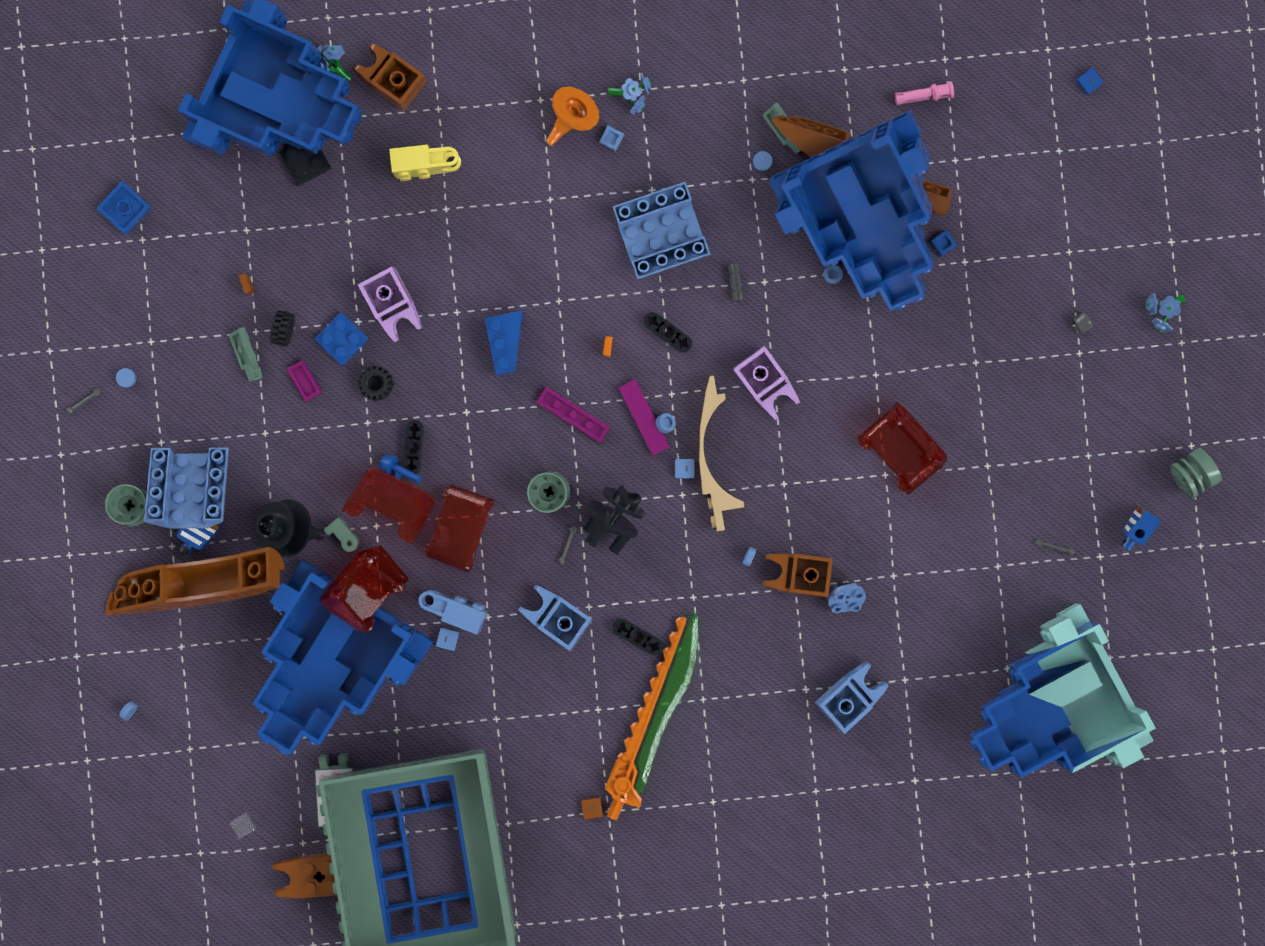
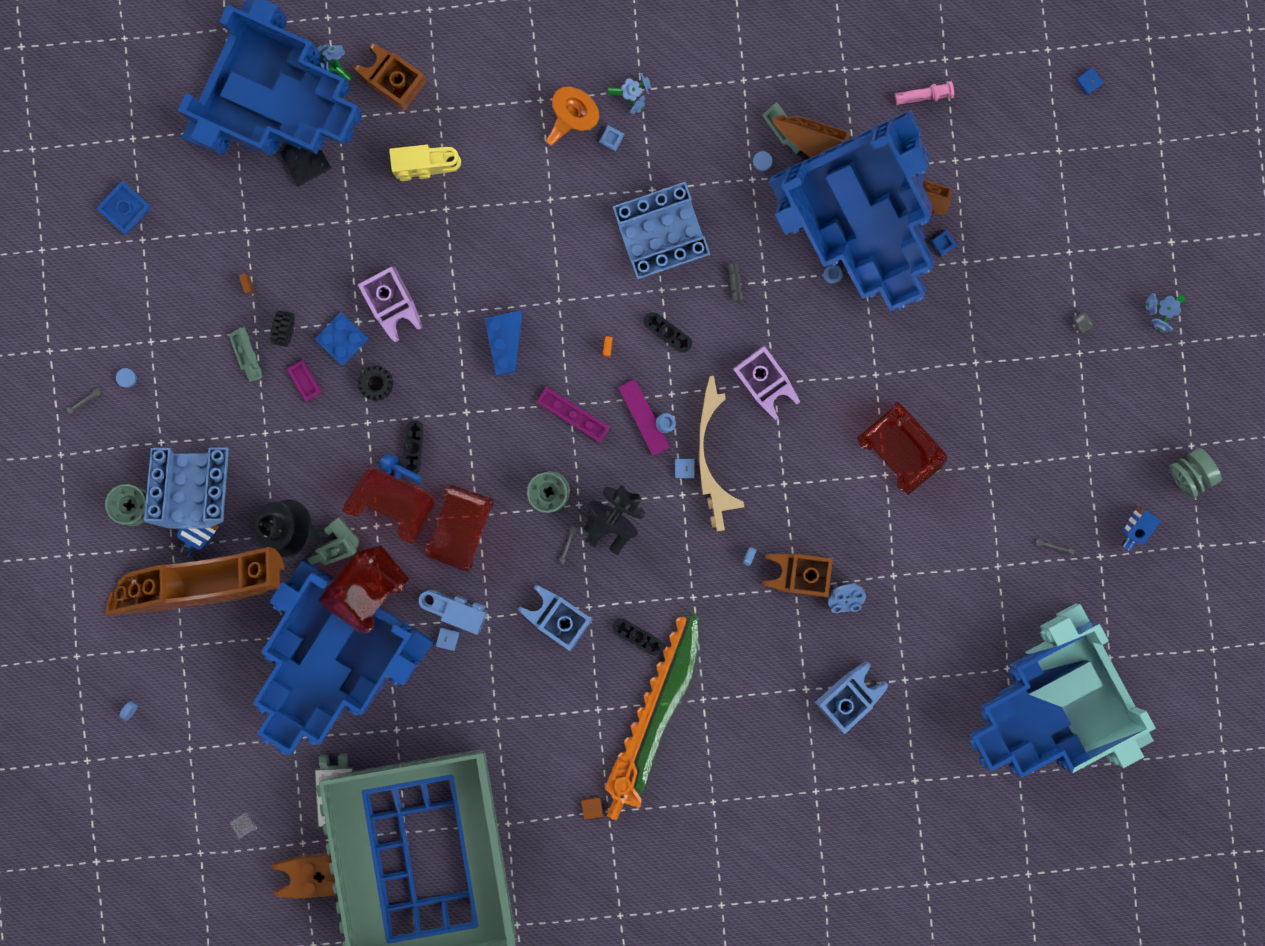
(333, 551): none -> sand green hinge

